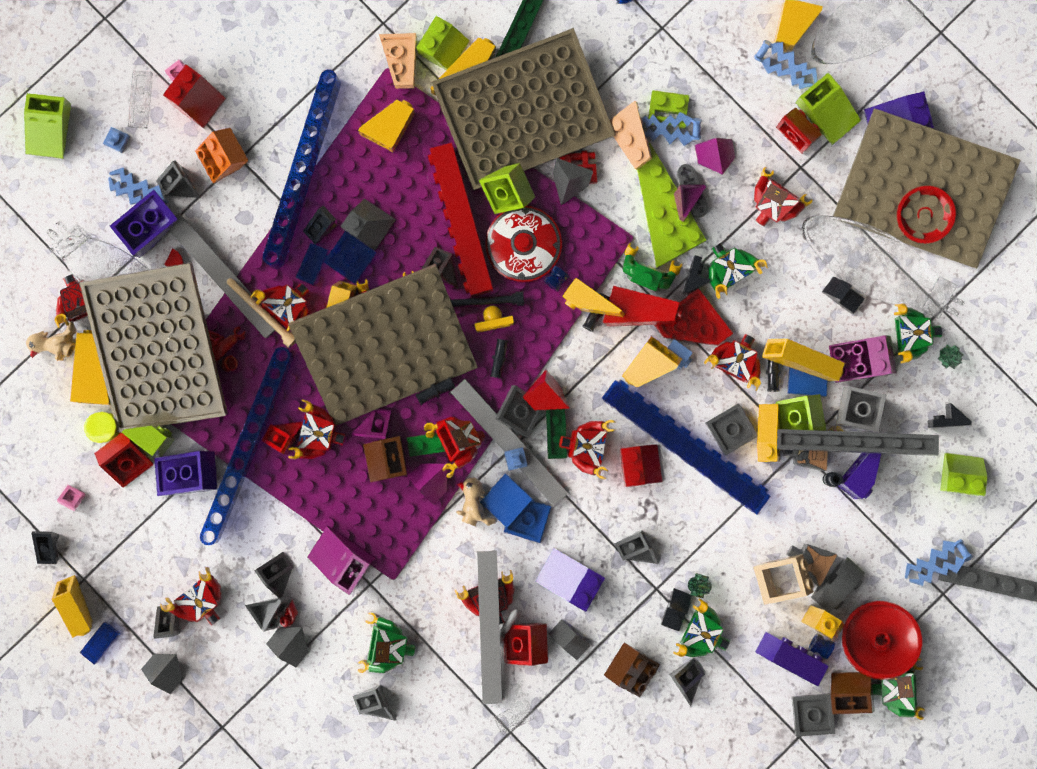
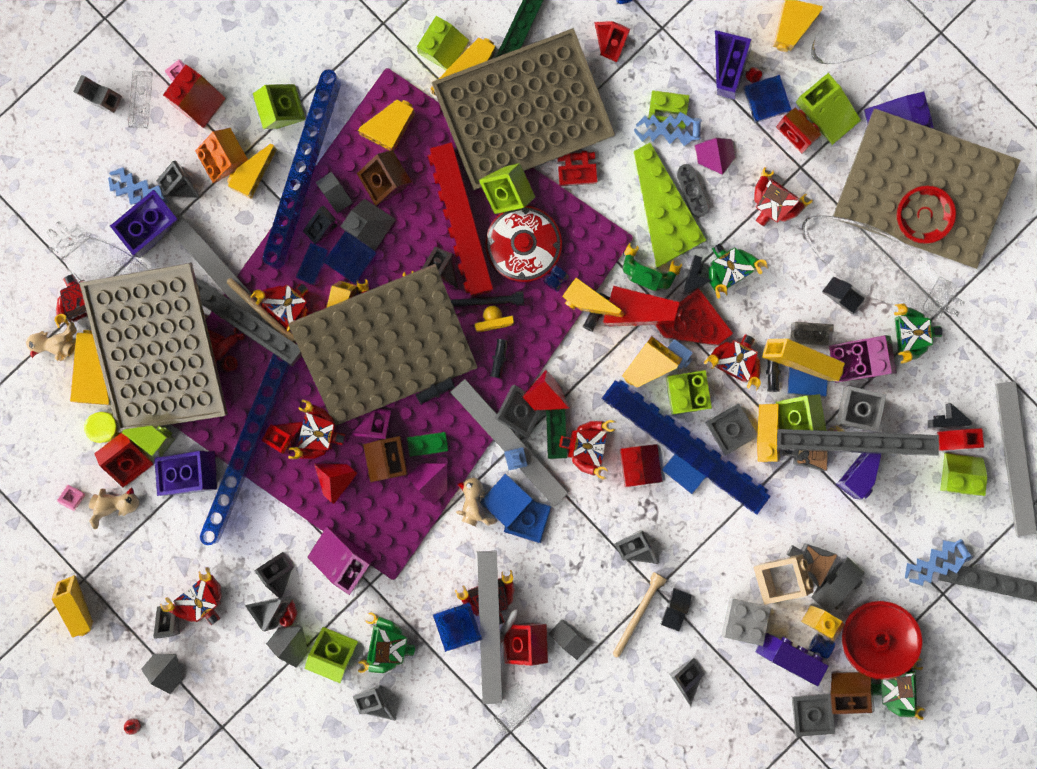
(45, 547): black slope -> none
(46, 125): lime slope -> none
(97, 95): none -> dark grey brick
(99, 643): clear blue tile -> none
(105, 504): none -> tan animal
(116, 139): medium blue tile -> none
(130, 722): none -> red hinge
(174, 258): red tile -> none
(248, 324): none -> dark grey plate
(249, 175): none -> yellow slope
(278, 105): none -> lime slope
(331, 655): none -> lime slope
(334, 192): none -> dark grey slope
(334, 479): none -> red slope
(383, 177): none -> reddish brown slope
(401, 57): light nougat wing -> none
(457, 626): none -> clear blue slope
(458, 440): red torso -> none
(570, 179): dark grey slope -> none
(570, 579): slope -> none
(611, 38): none -> red slope
(631, 135): light nougat wing -> none
(631, 670): reddish brown slope -> none
(656, 582): none -> tan piece
(683, 474): none -> blue tile
(686, 197): magenta slope -> none
(688, 392): none -> lime slope
(699, 585): clear green gear -> none
(702, 633): torso -> none
(731, 60): none -> dark purple wedge
(746, 621): none -> light grey brick
(753, 74): none -> red hinge
(767, 99): none -> clear blue plate
(793, 68): medium blue piece -> none
(811, 333): none -> clear smoke bracket
(832, 479): black pin -> none
(950, 356): clear green gear -> none
(961, 439): none -> red slope
(1015, 458): none -> light grey tile

